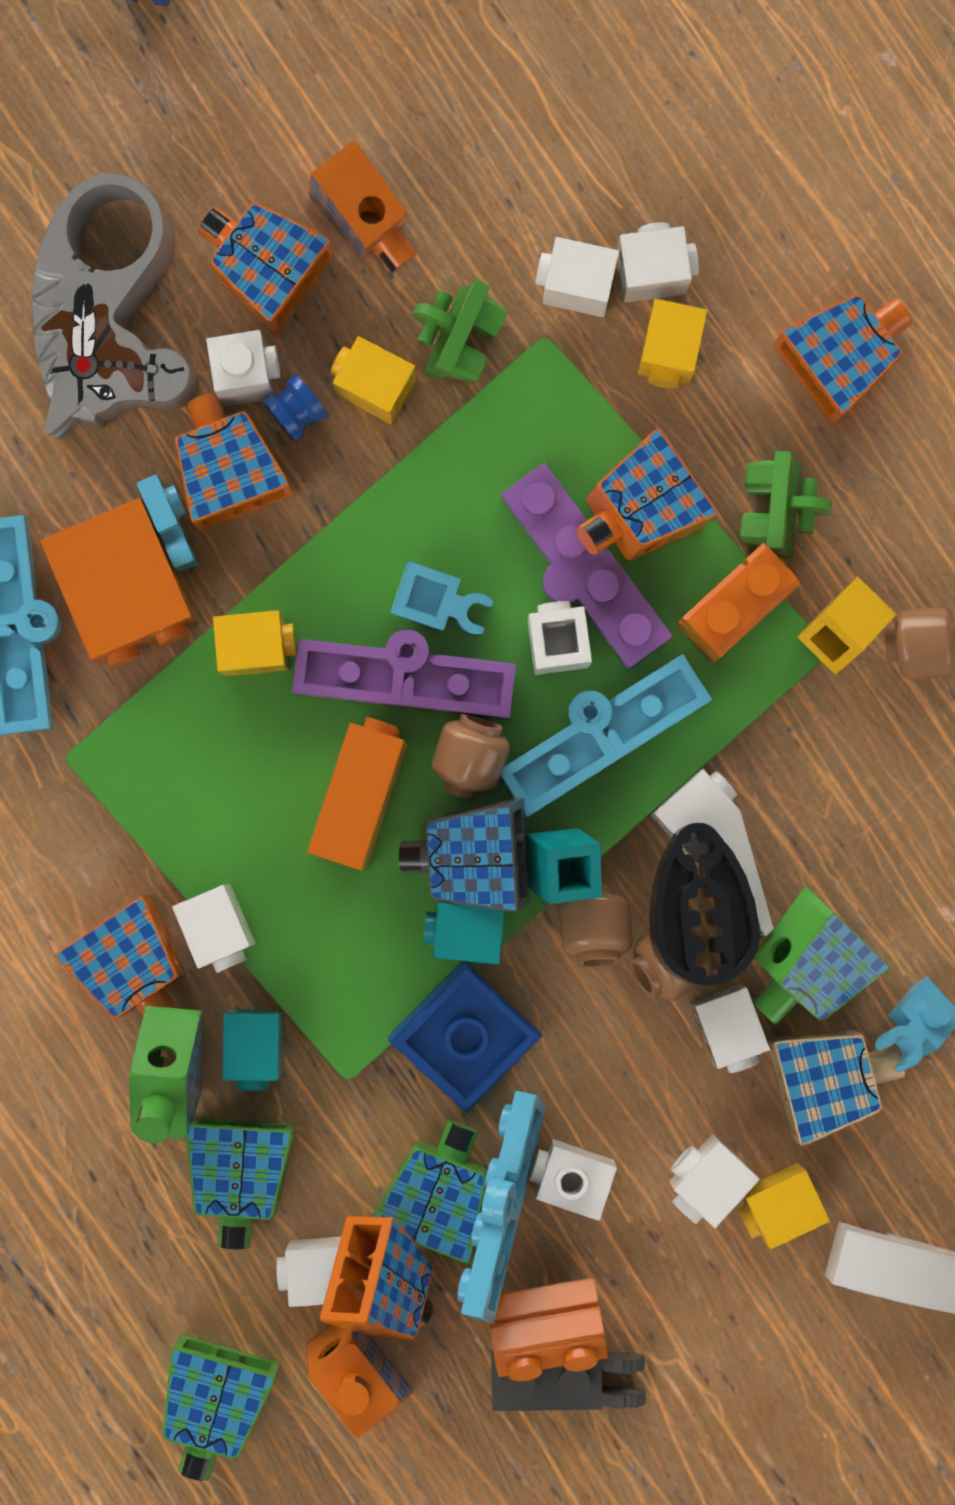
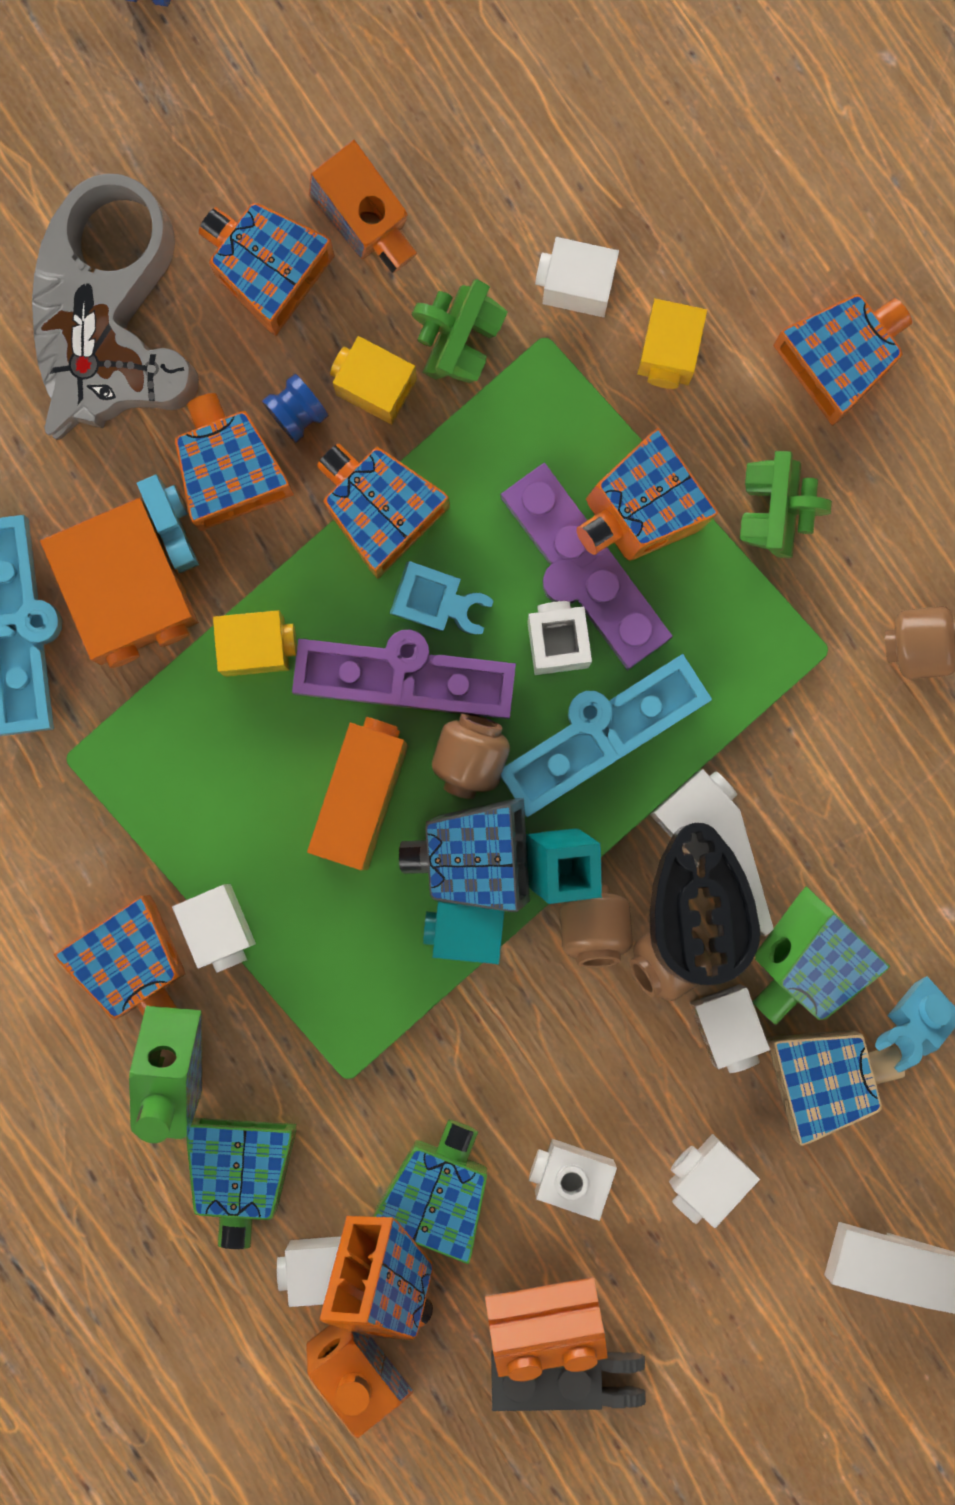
(213, 1401): torso -> none
(242, 367): white brick -> none
(253, 1047): teal brick -> none
(380, 504): none -> torso
(464, 1036): blue plate -> none
(501, 1207): medium azure hinge -> none
(656, 262): white brick -> none
(738, 603): orange brick -> none
(782, 1207): yellow brick -> none
(846, 625): yellow brick -> none

